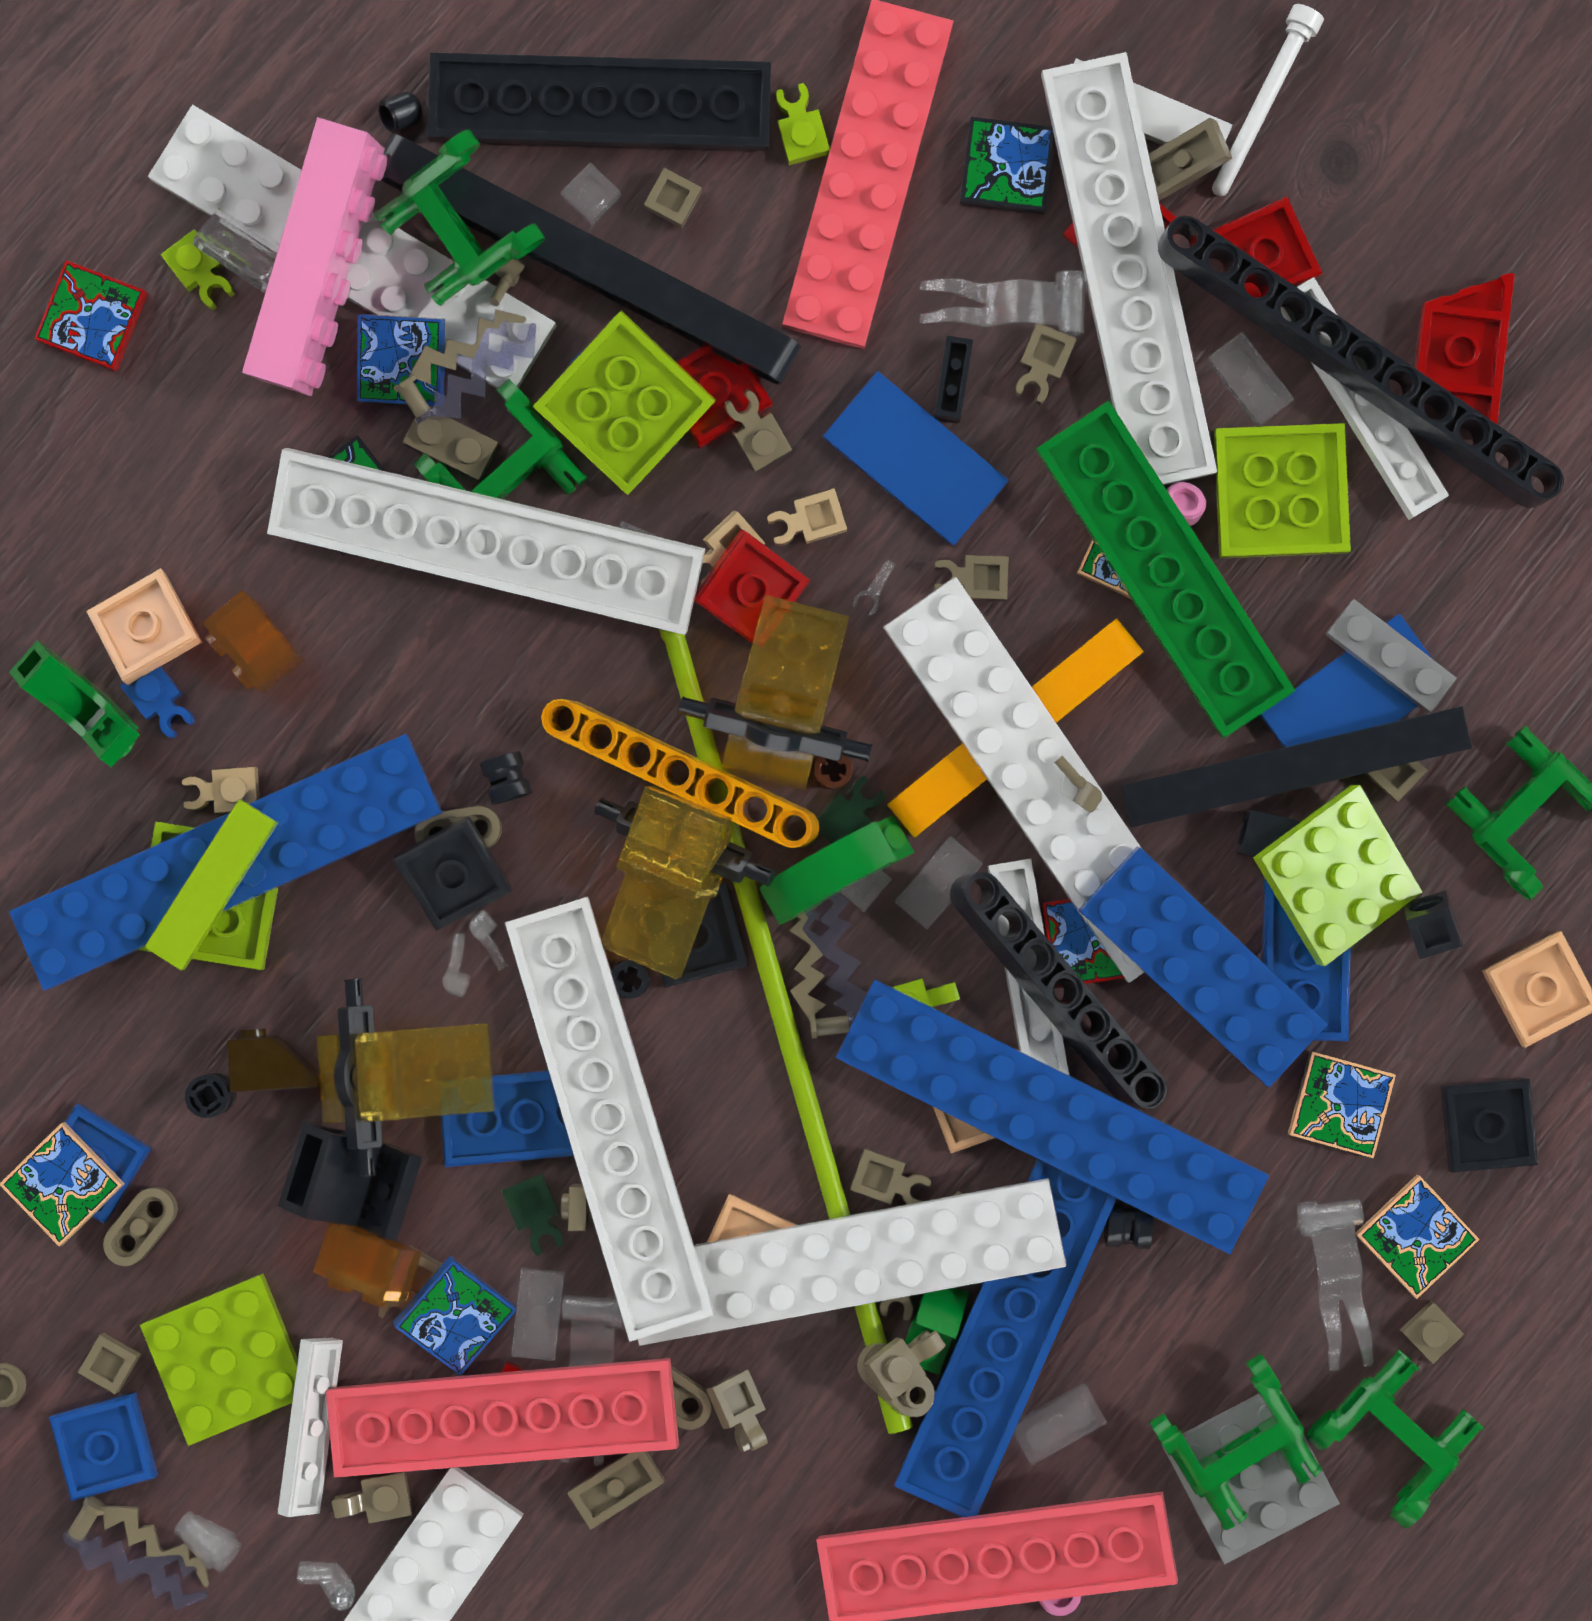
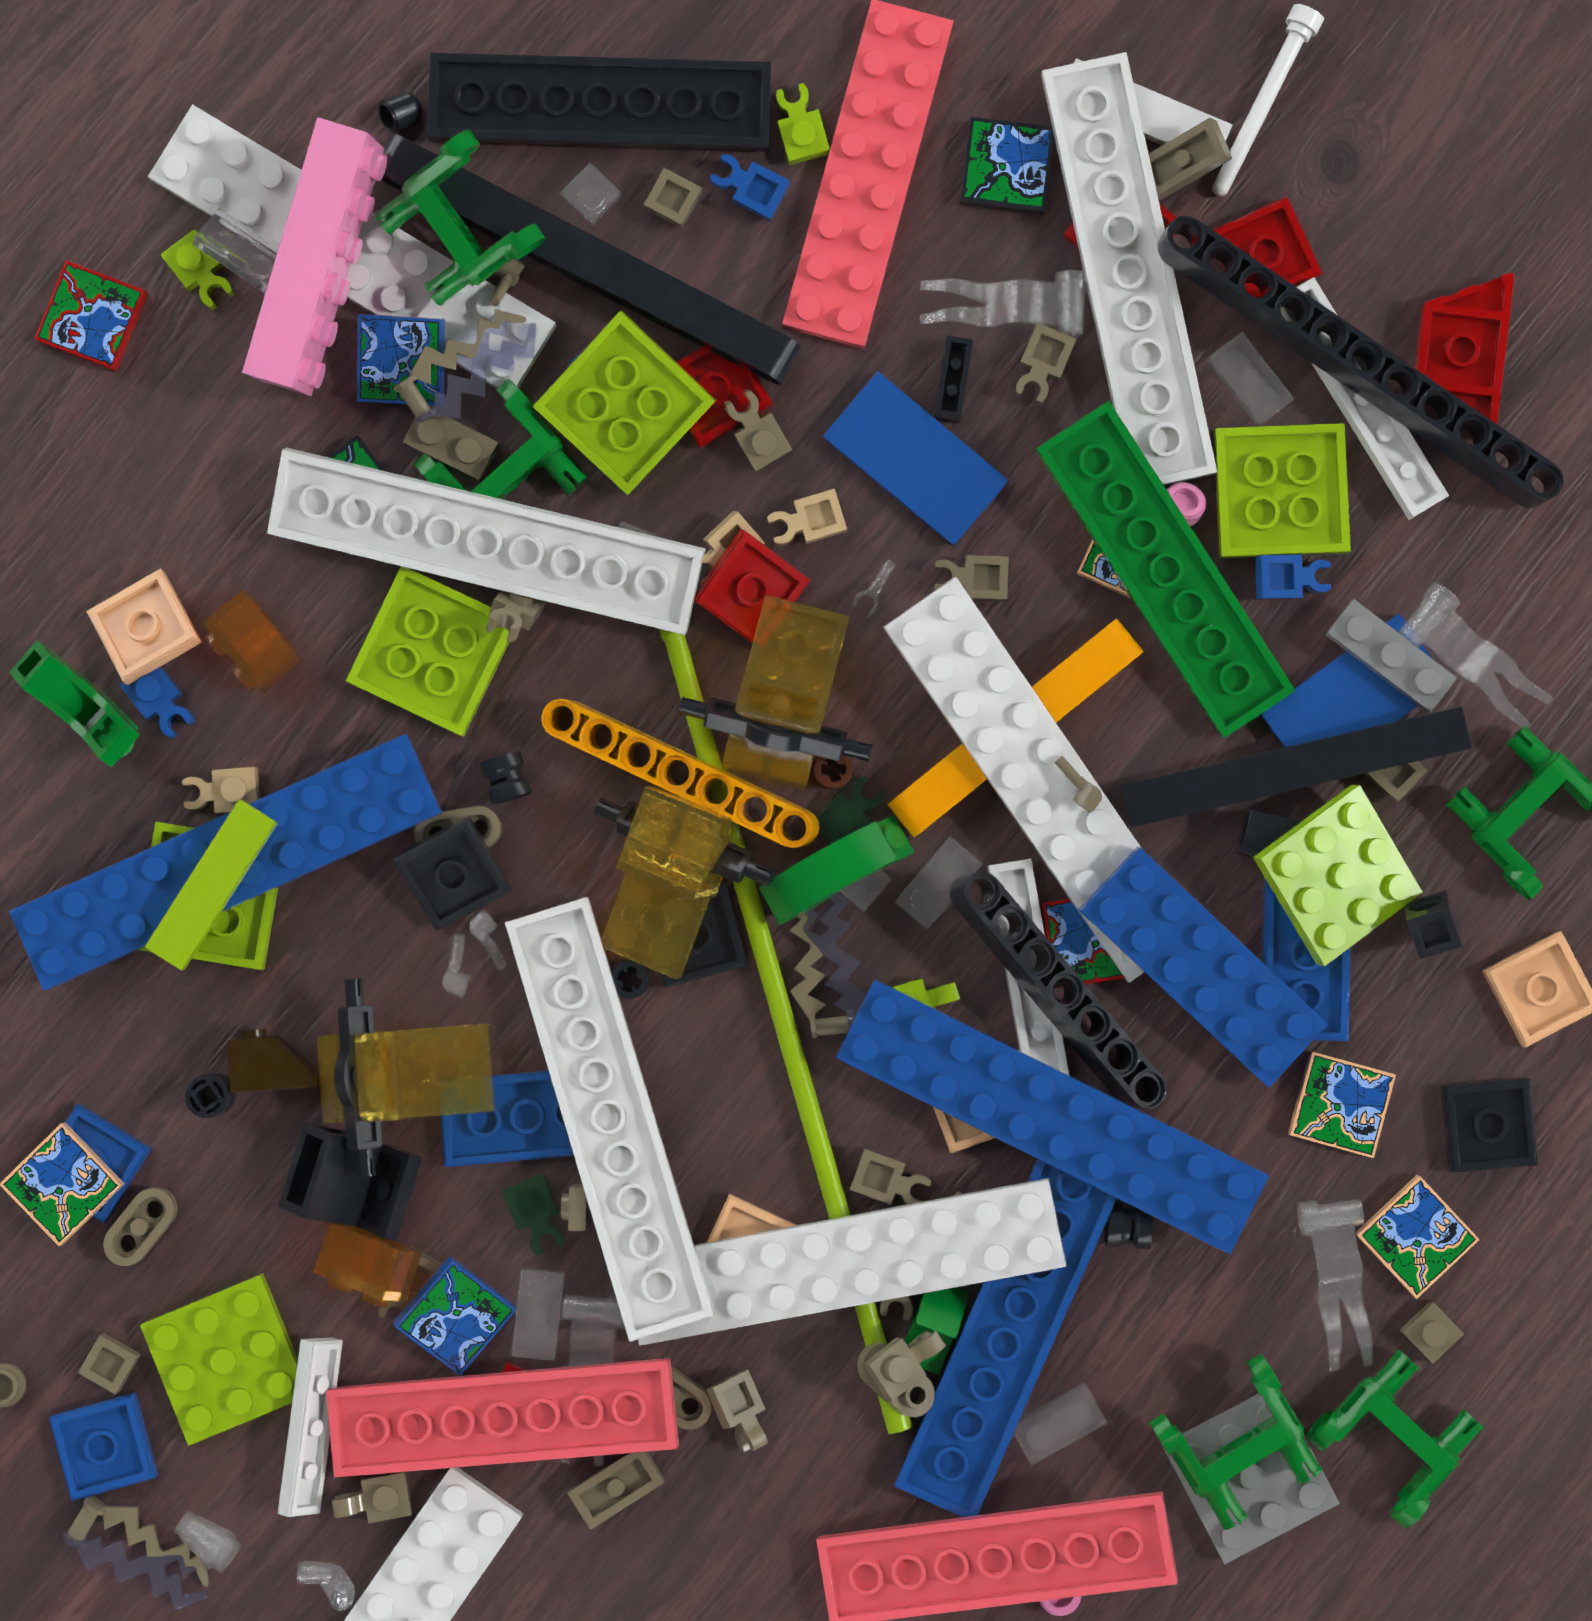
(430, 652): none -> lime plate
(514, 612): none -> dark tan plate
(756, 190): none -> blue plate
(1285, 577): none -> blue plate
(1467, 652): none -> clear flag

